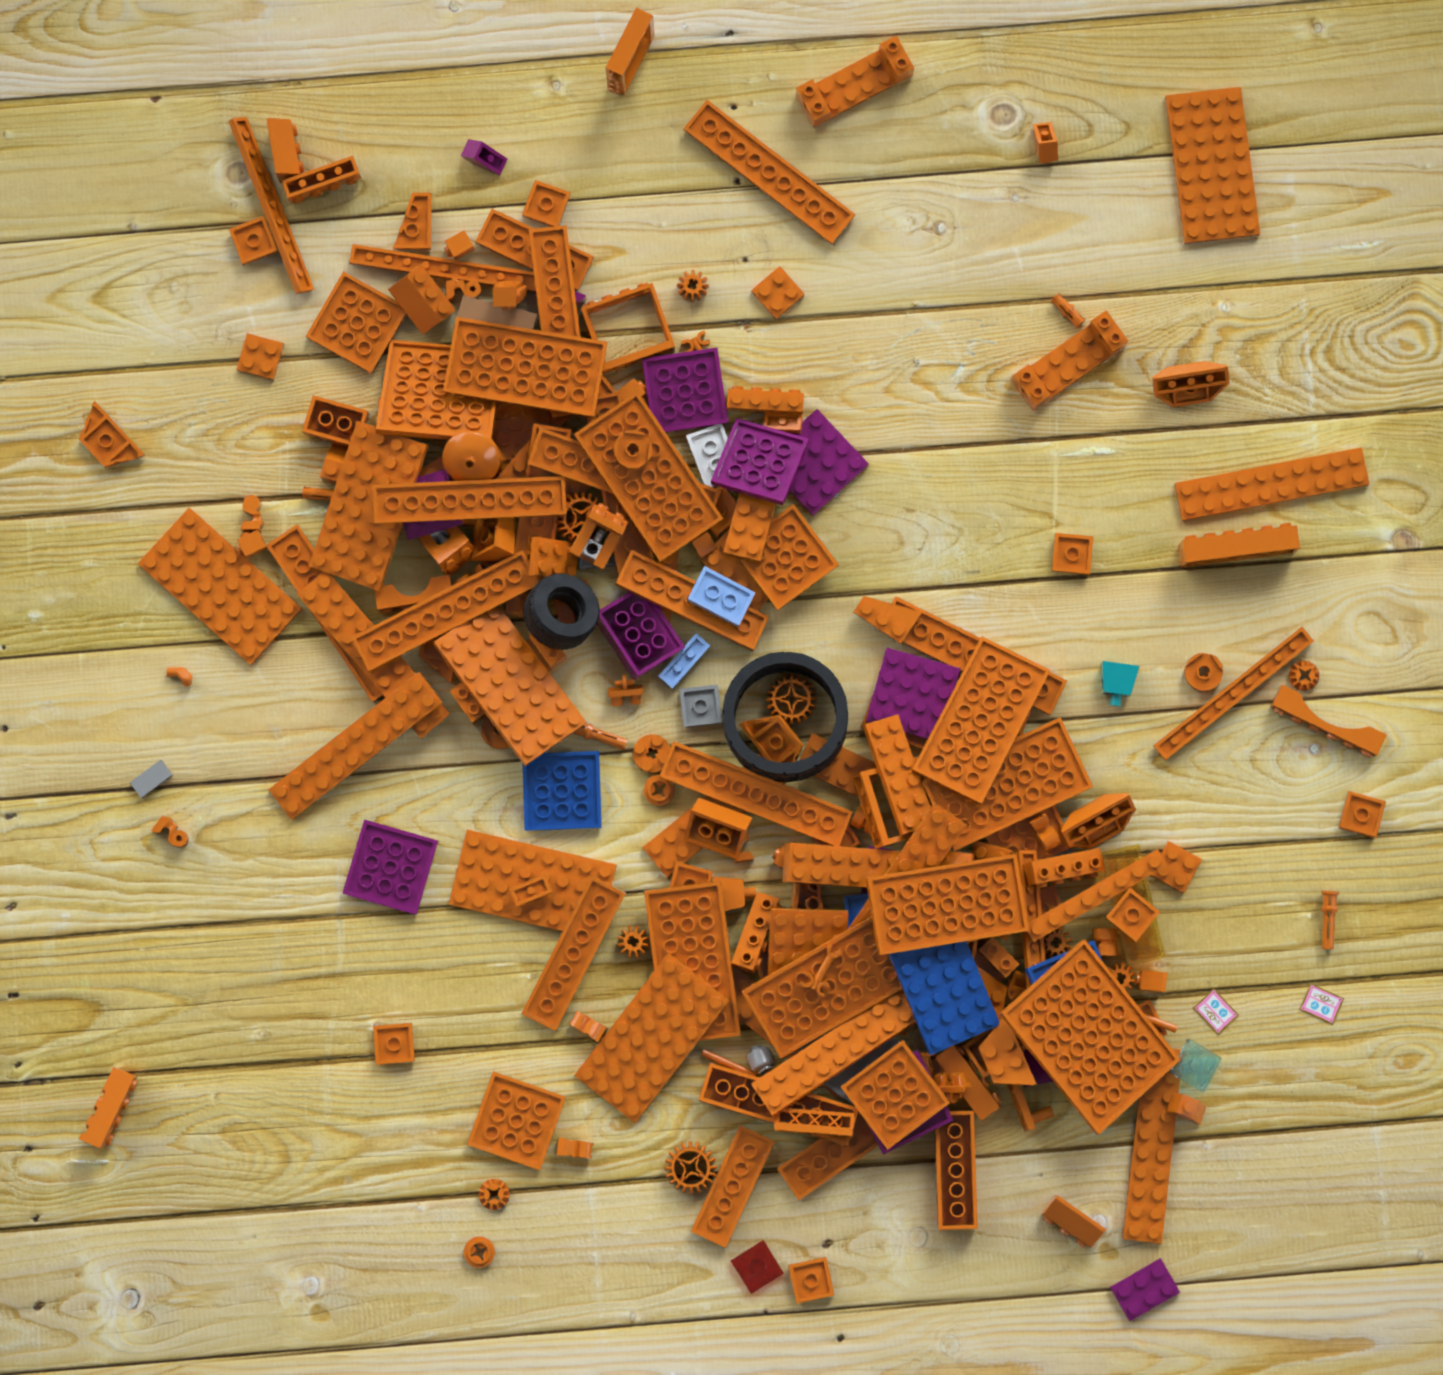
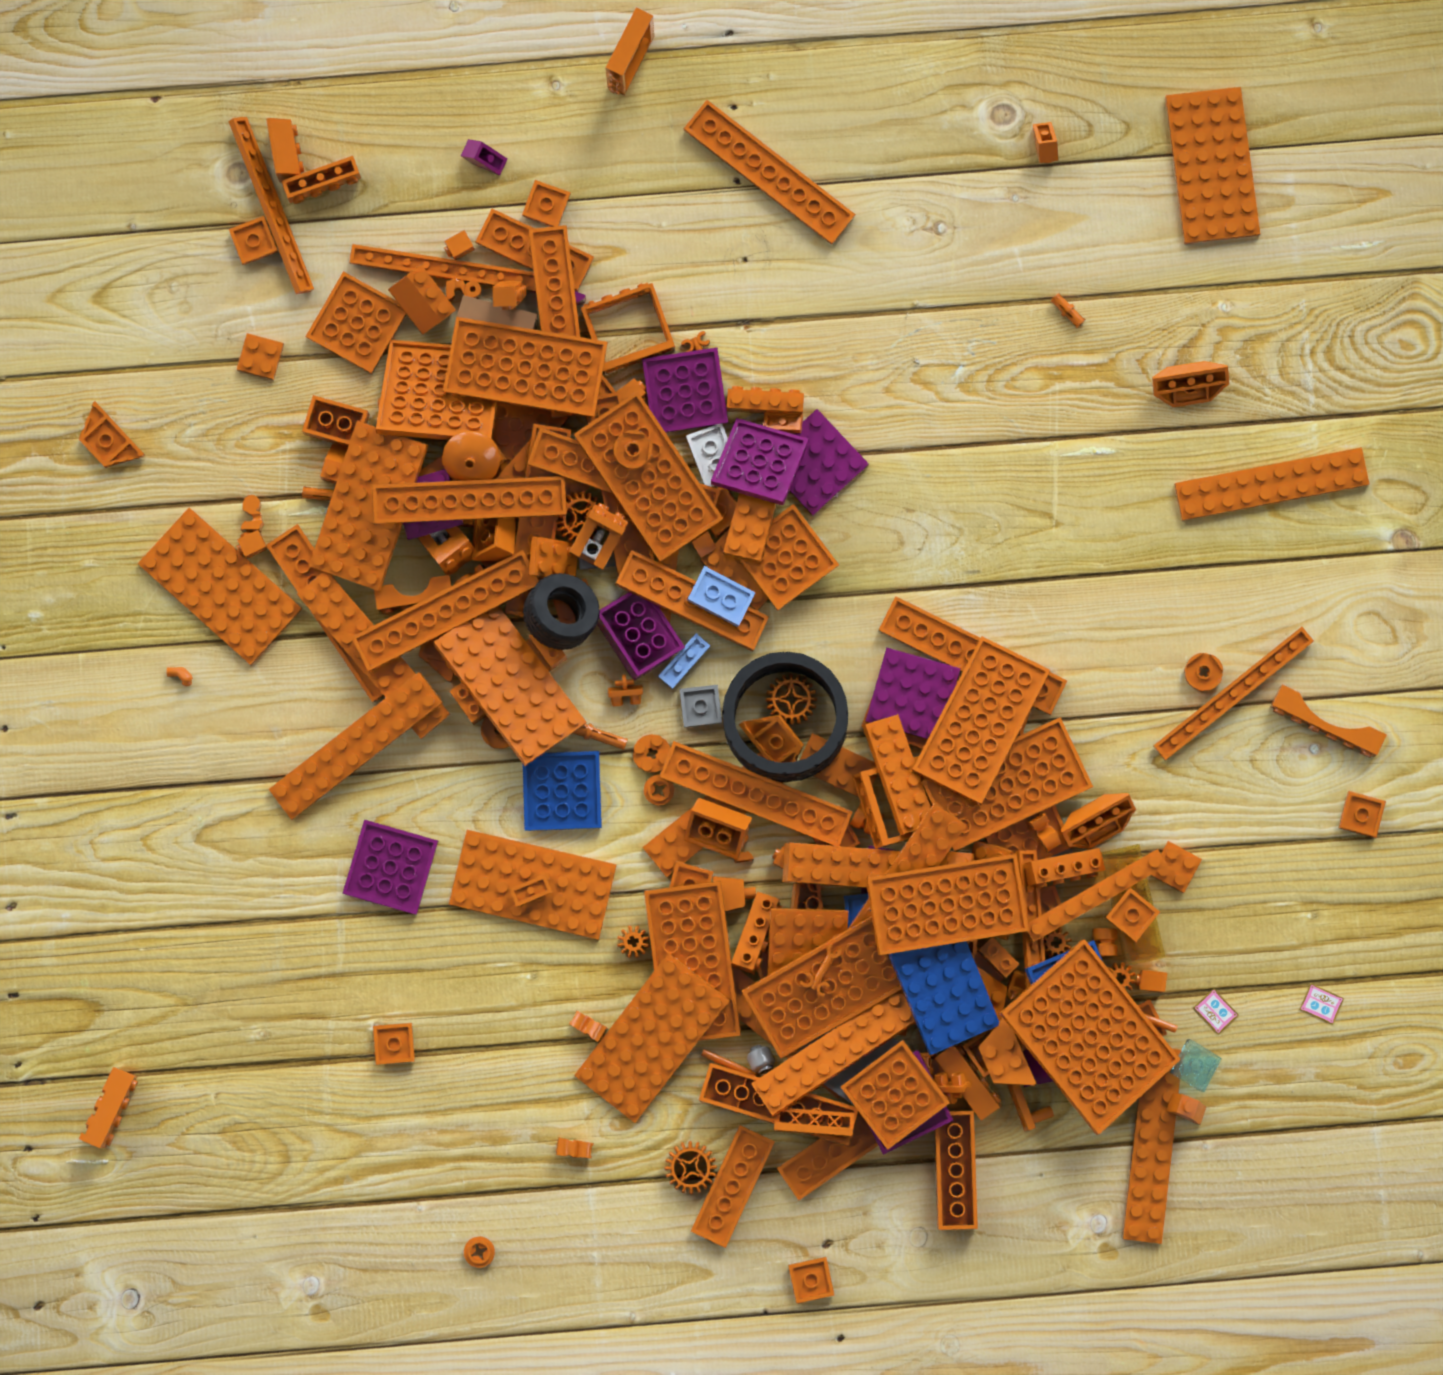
(151, 779): light grey tile -> none
(176, 837): orange leg -> none
(417, 224): orange wing -> none
(493, 1184): orange gear -> none
(516, 1120): orange plate -> none
(573, 953): orange plate -> none
(700, 285): orange gear -> none
(757, 1266): clear red plate -> none
(777, 292): orange plate -> none
(855, 82): orange plate -> none
(887, 617): orange wing -> none
(1070, 361): orange plate -> none
(1072, 553): orange plate -> none
(1072, 1222): orange slope -> none
(1118, 680): teal torso -> none
(1144, 1289): magenta plate -> none
(1239, 546): orange brick -> none
(1294, 675): orange gear -> none
(1326, 909): orange pin -> none

